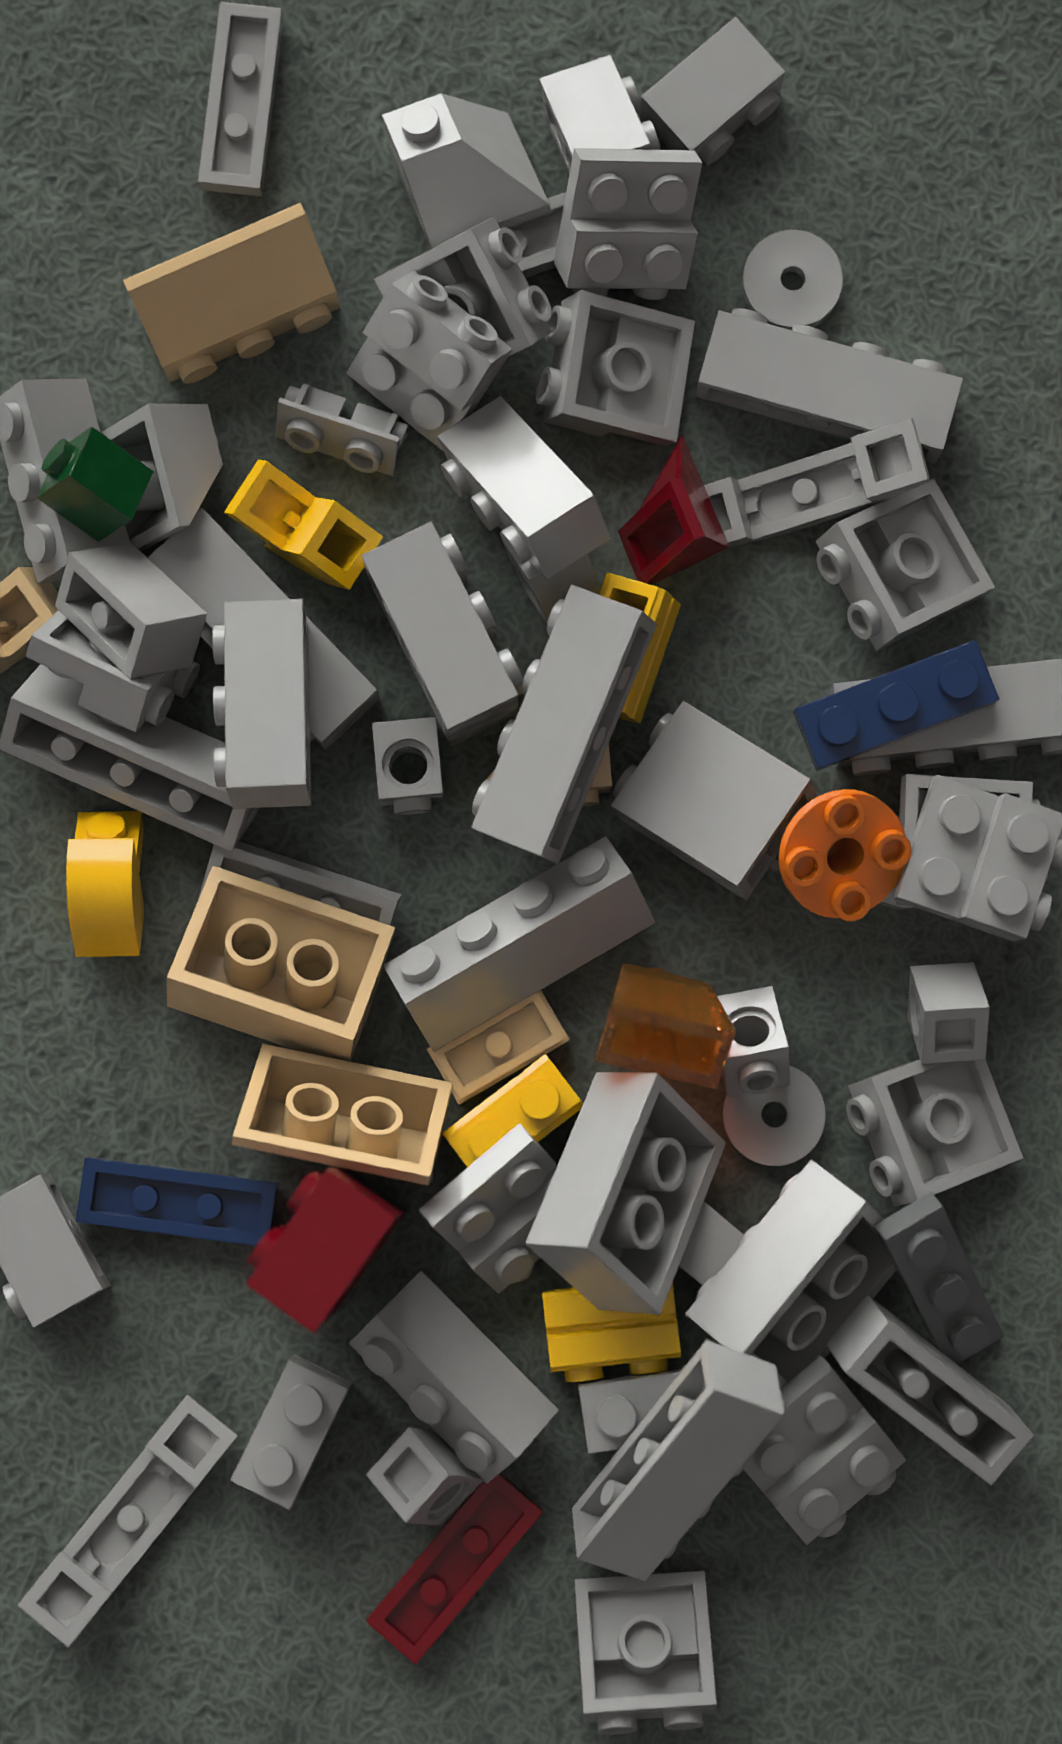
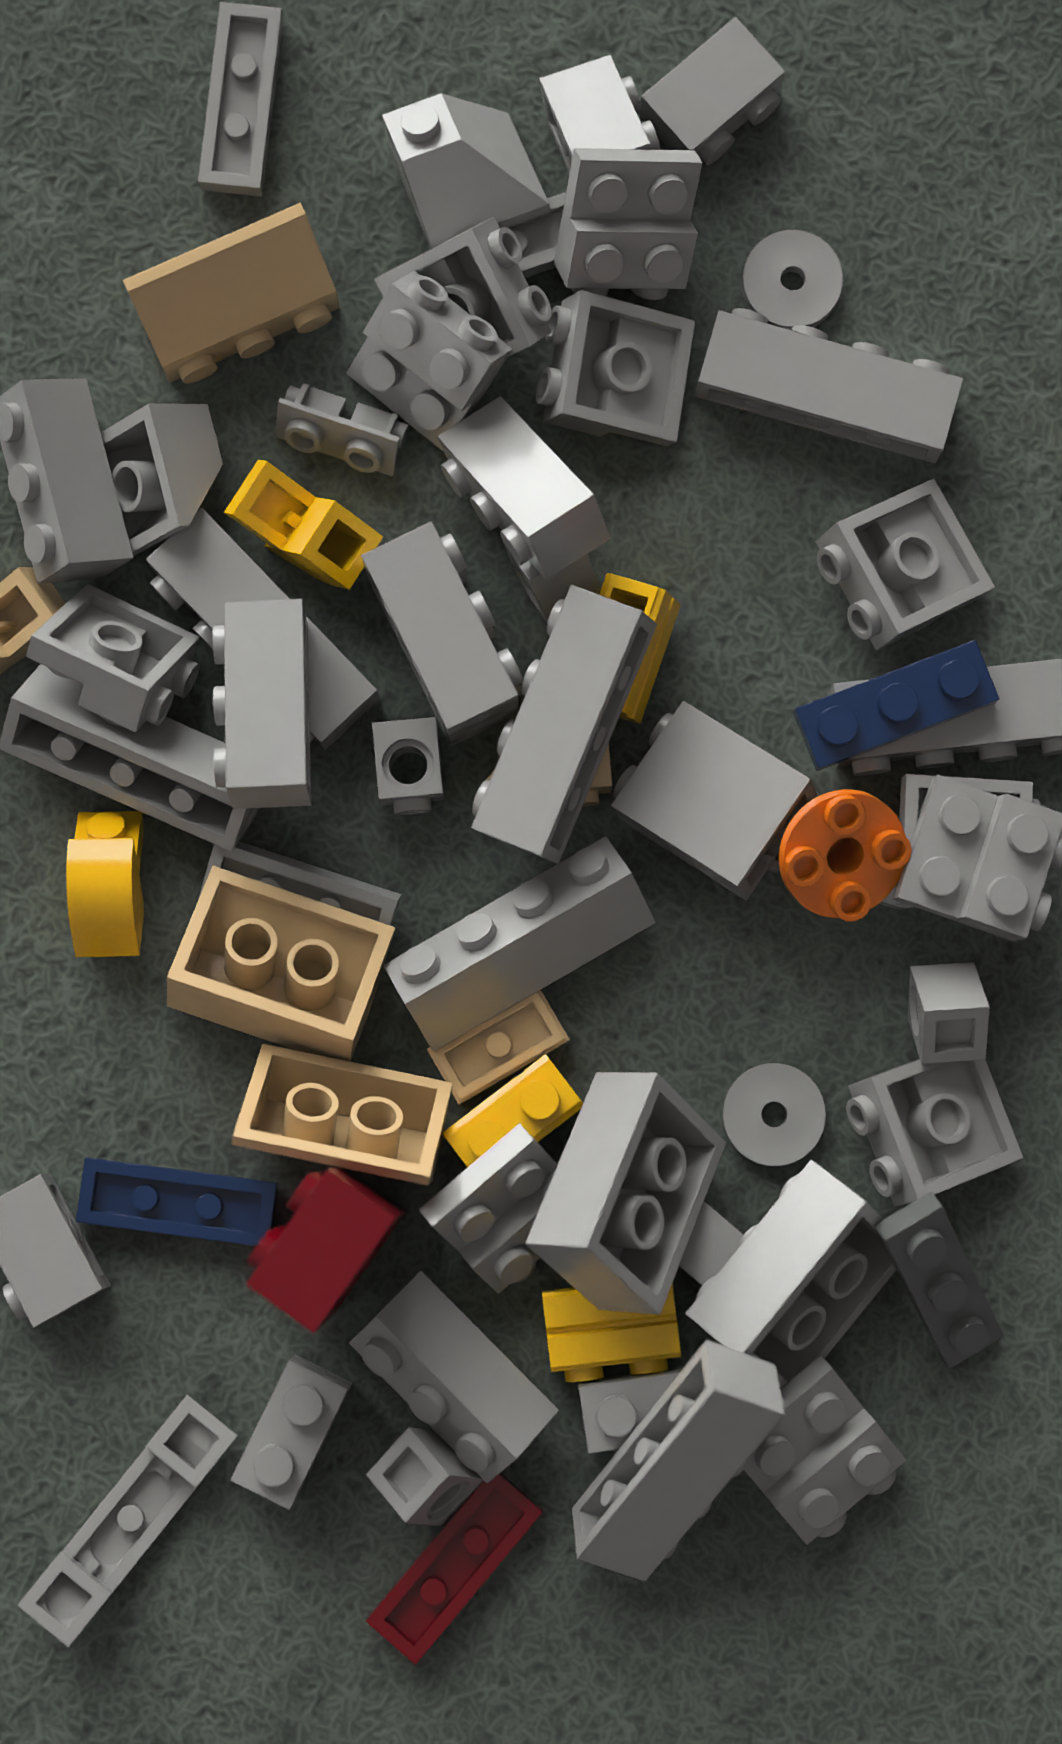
(93, 483): dark green brick -> none
(130, 610): light grey brick -> none
(645, 1651): light grey plate -> none
(660, 1024): clear orange torso -> none
(673, 523): dark red slope -> none
(760, 1026): light grey brick -> none
(821, 485): light grey slope -> none
(929, 1390): light grey brick -> none

